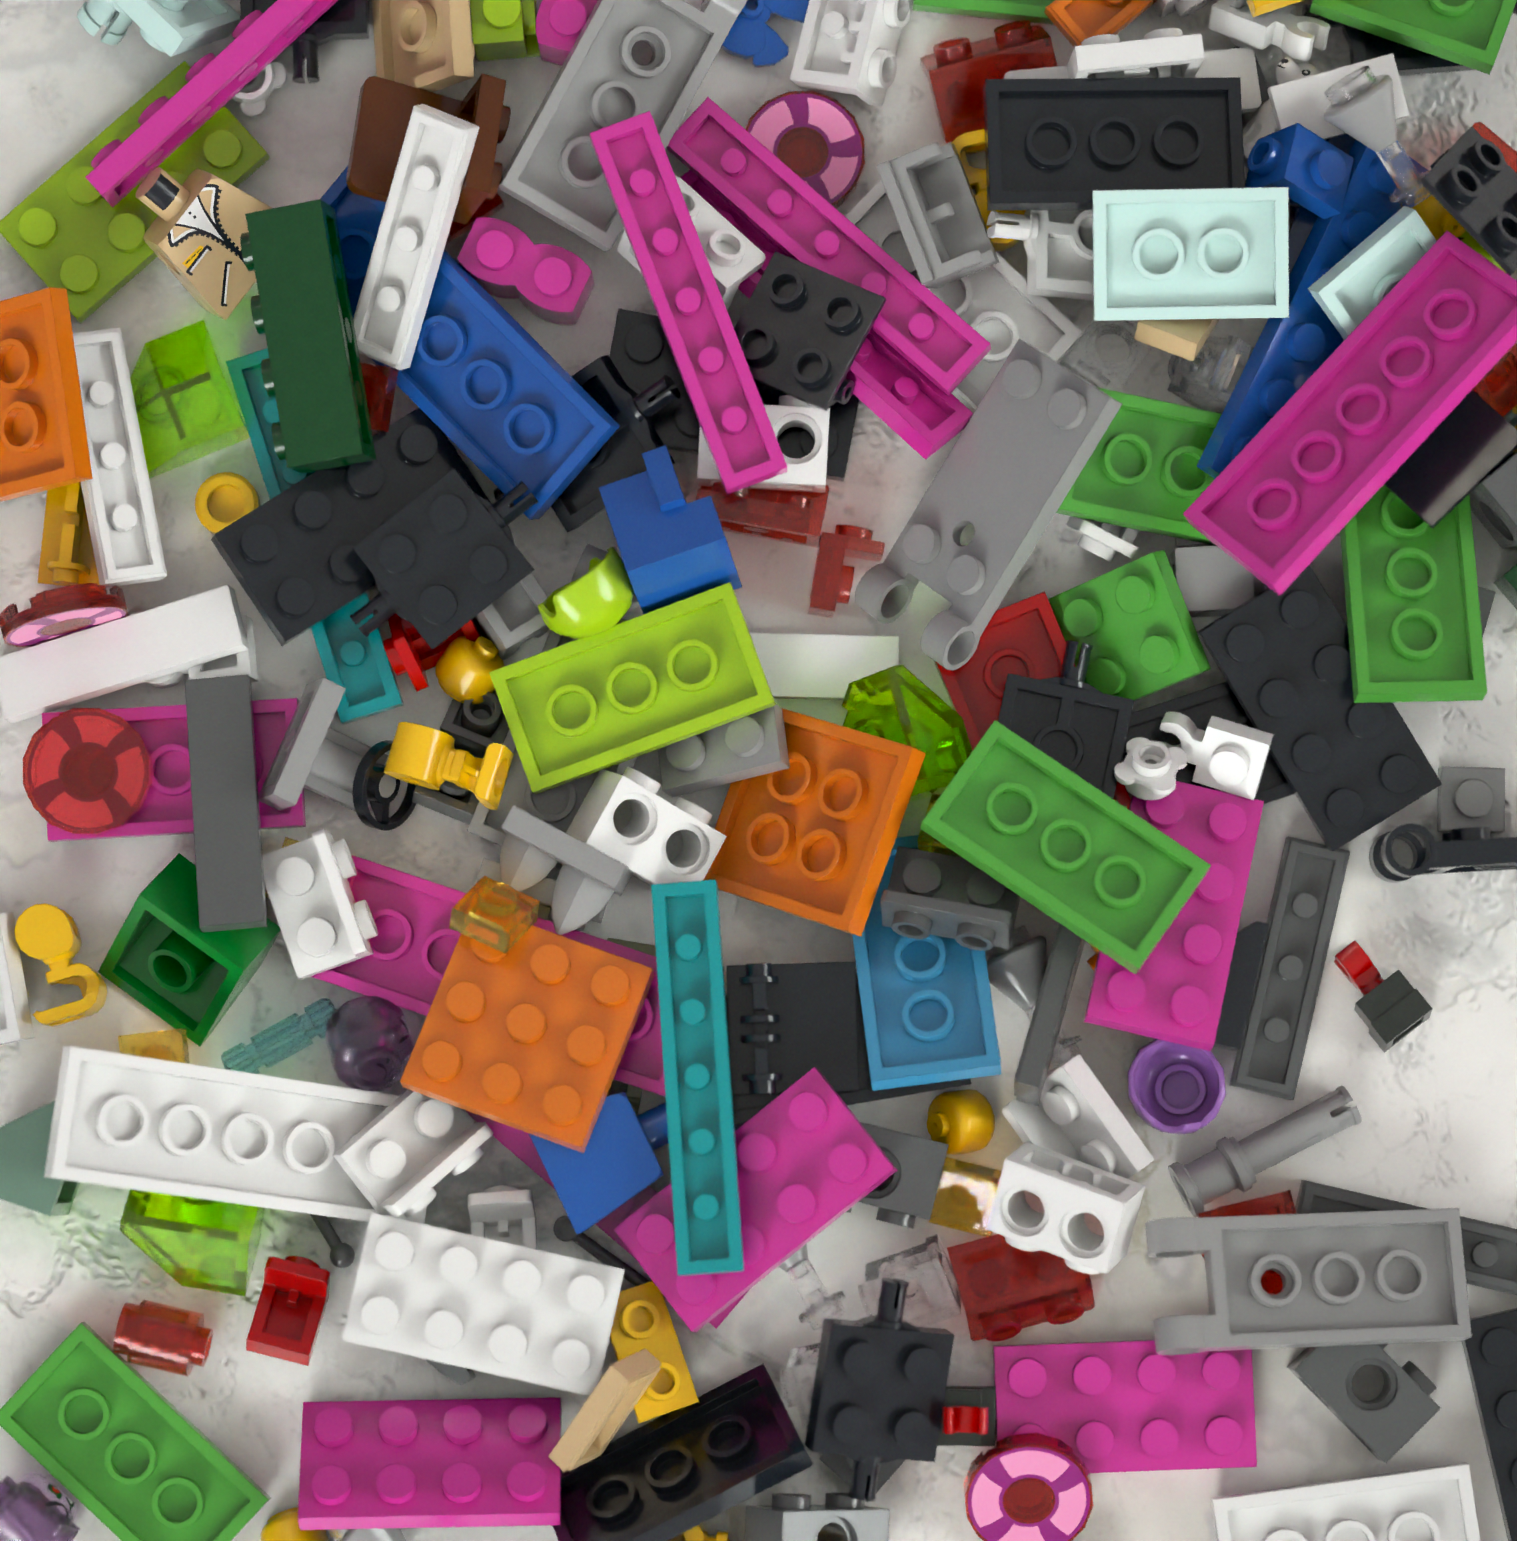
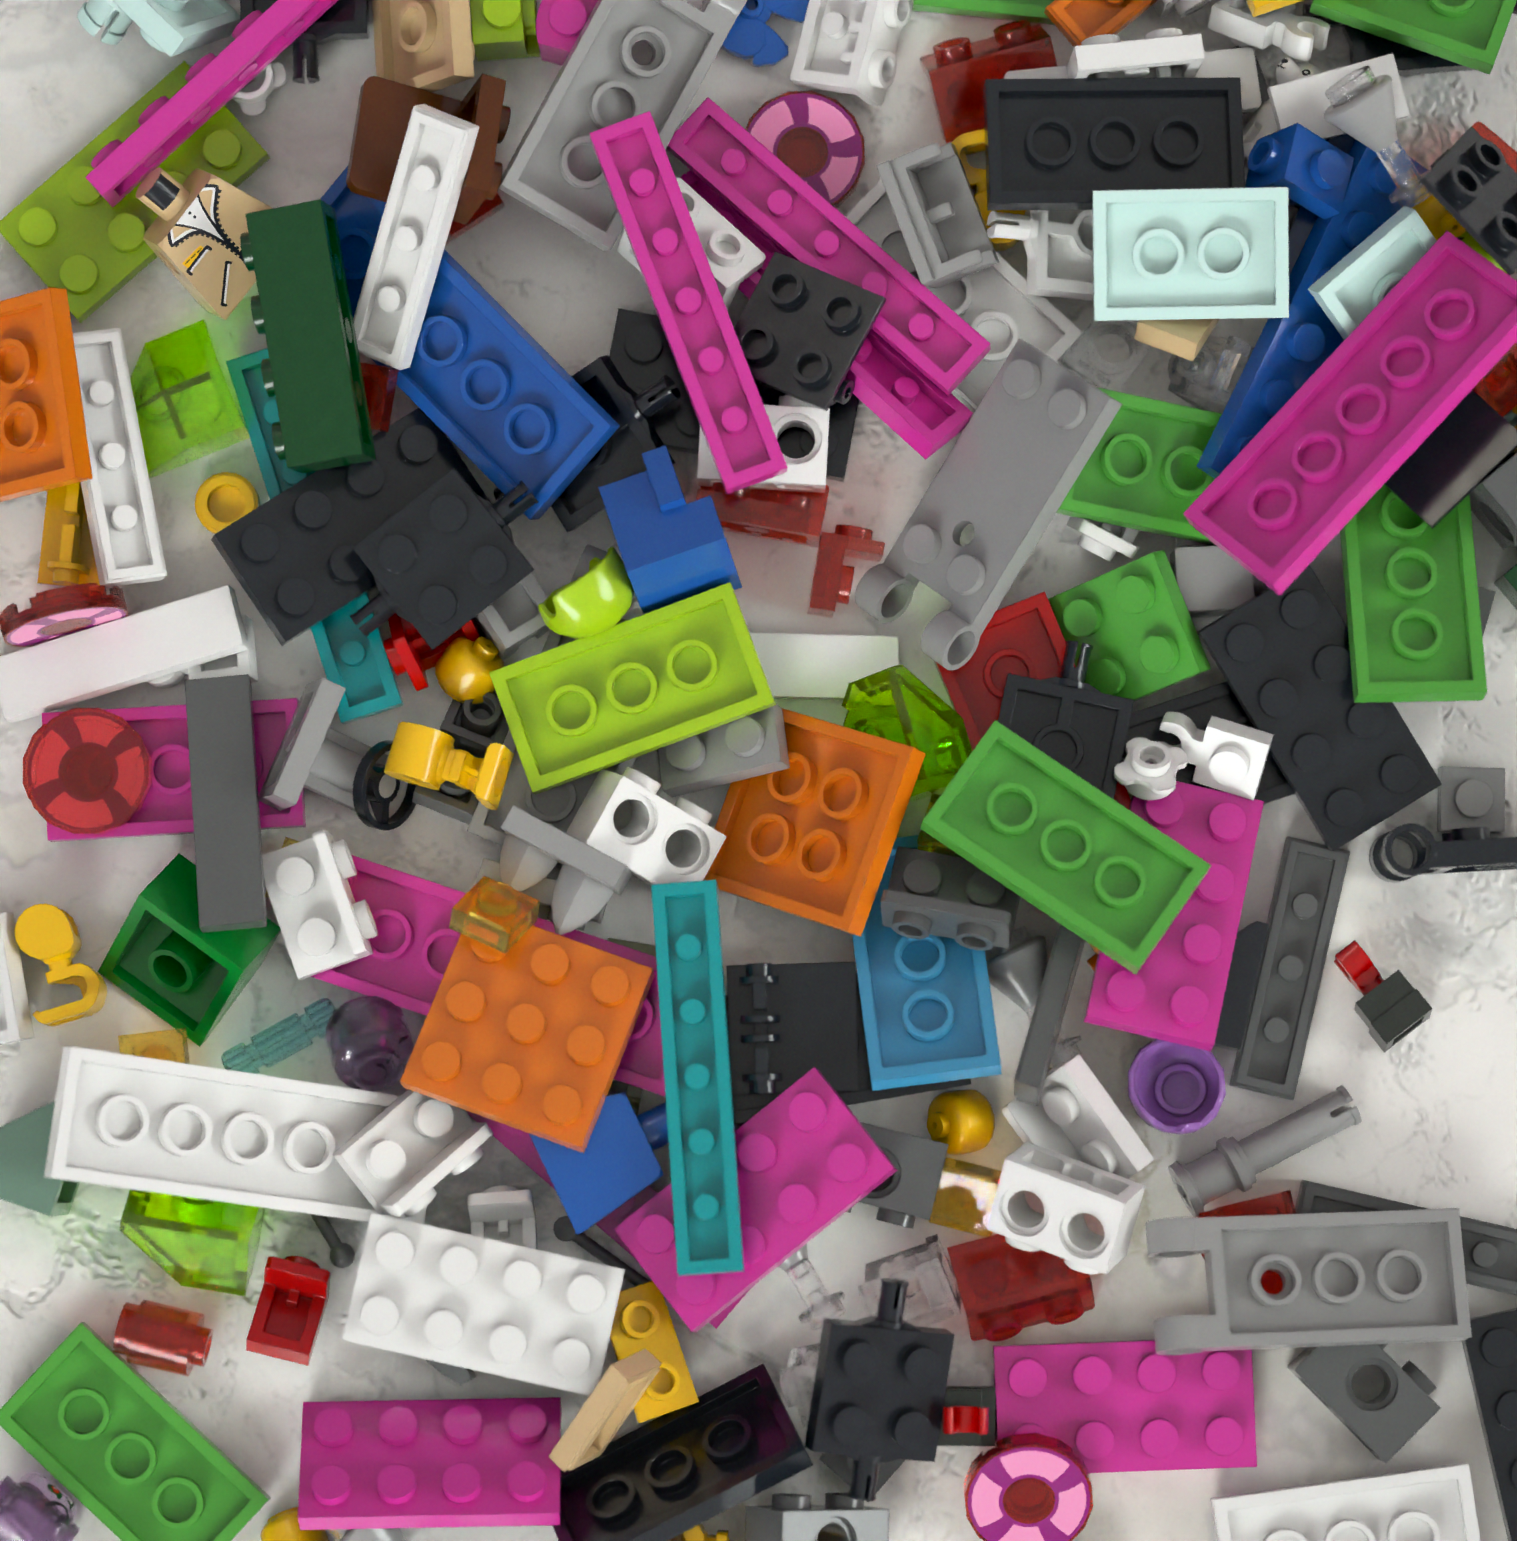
(542, 276): dark pink brick -> none

